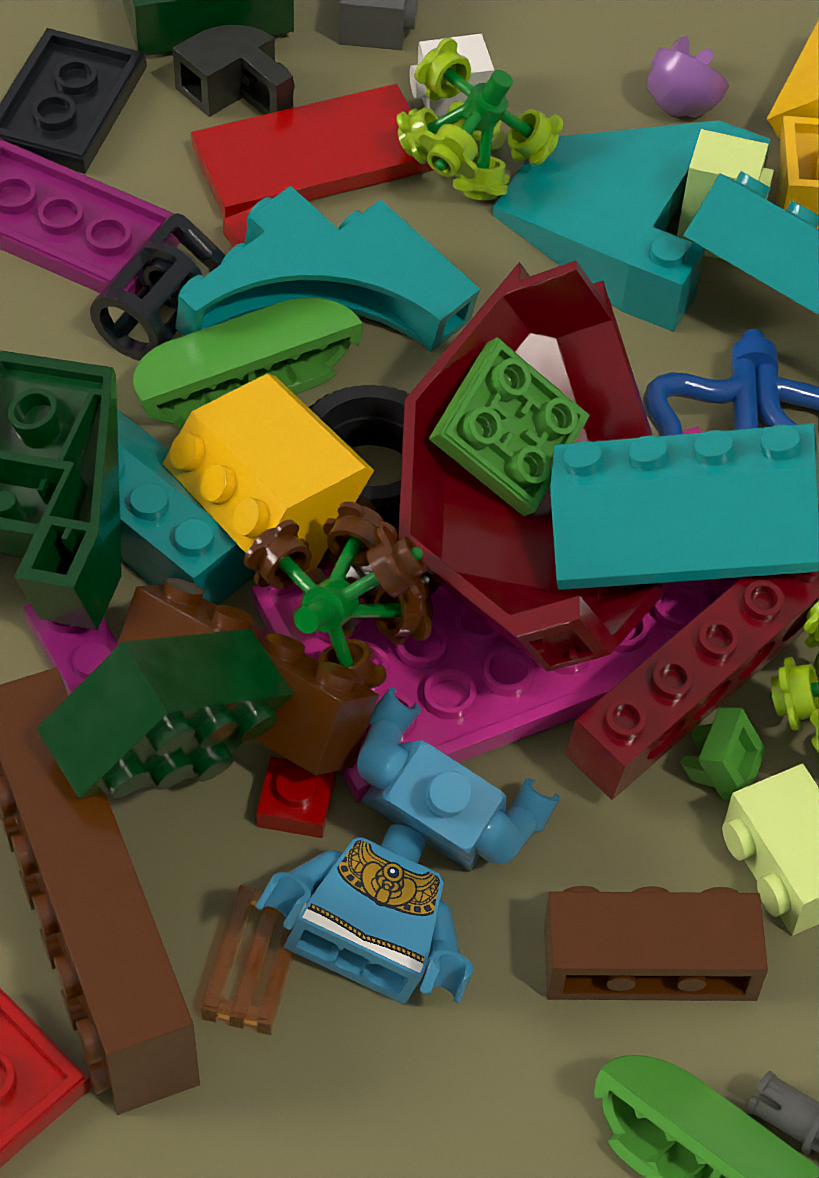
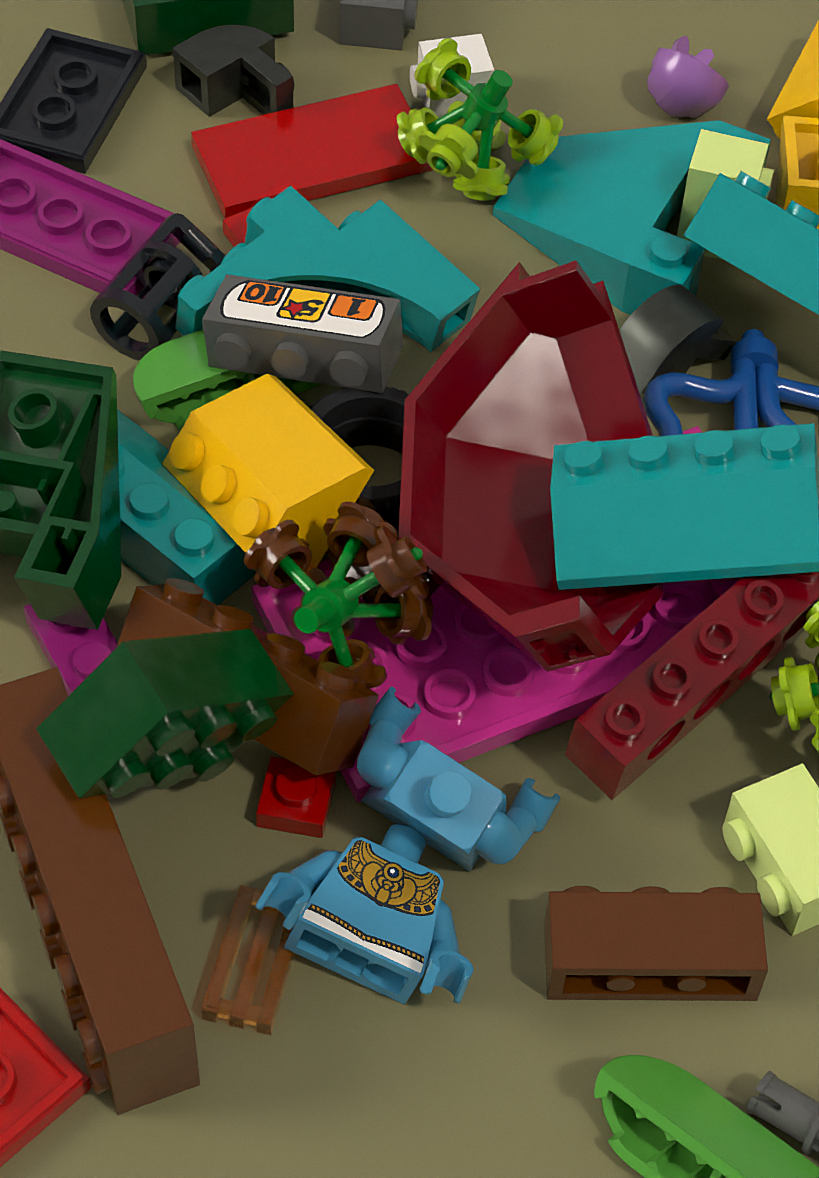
(303, 333): none -> dark grey brick
(507, 426): bright green tile -> none
(671, 333): none -> pearl dark grey brick
(728, 753): bright green tile -> none

